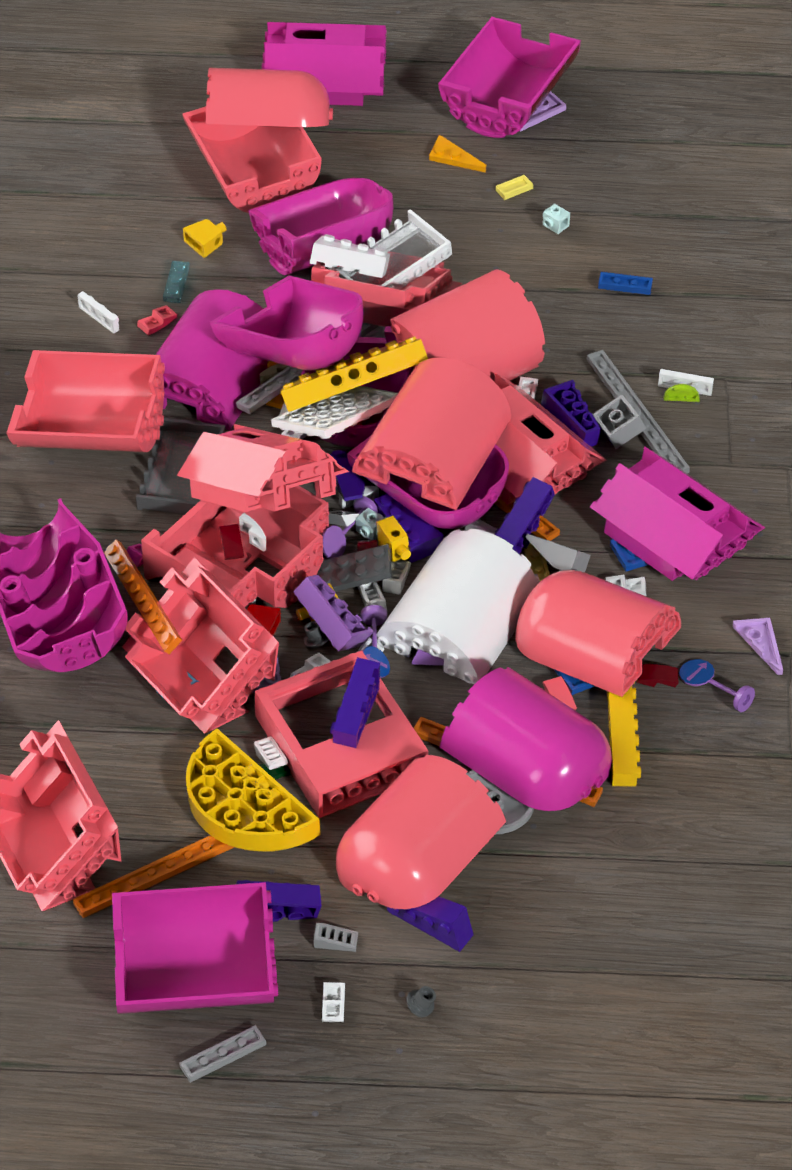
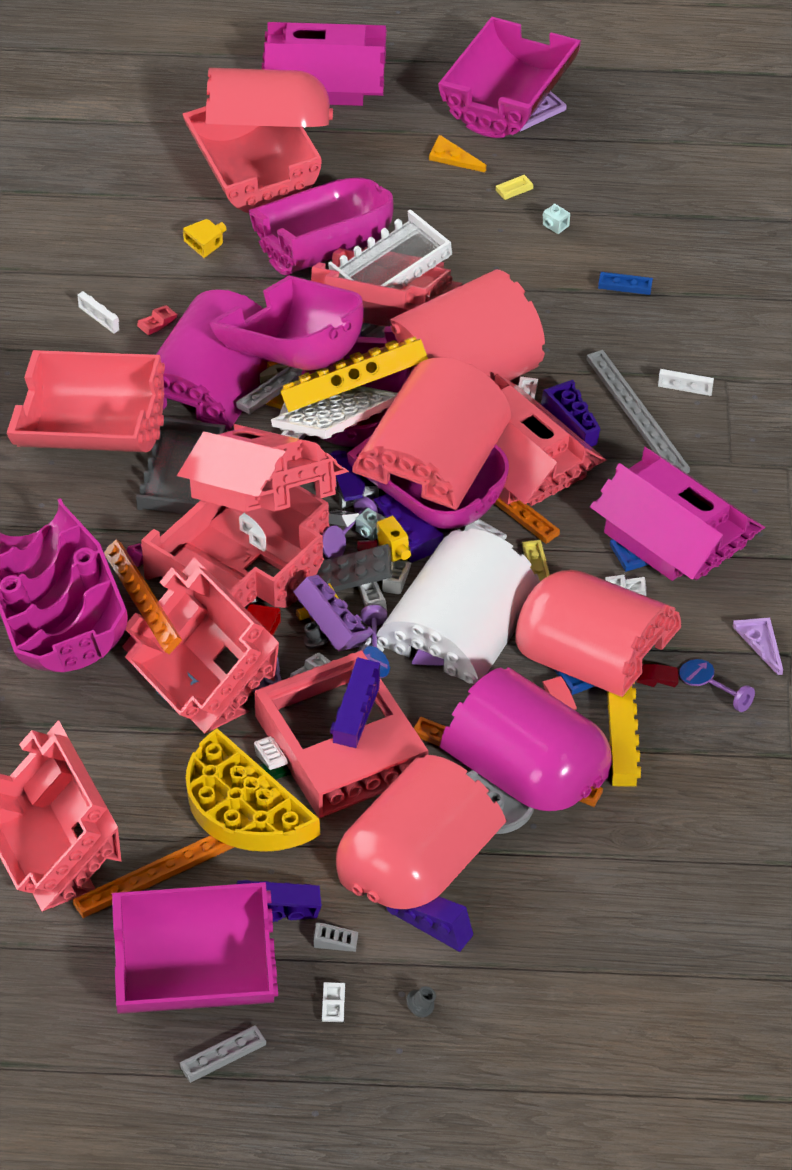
(176, 281): clear light blue plate -> none
(231, 541): dark red slope -> none
(350, 256): white wedge -> none
(525, 514): dark purple wedge -> none
(560, 555): light grey slope -> none
(619, 421): light grey brick -> none
(681, 392): lime tile -> none

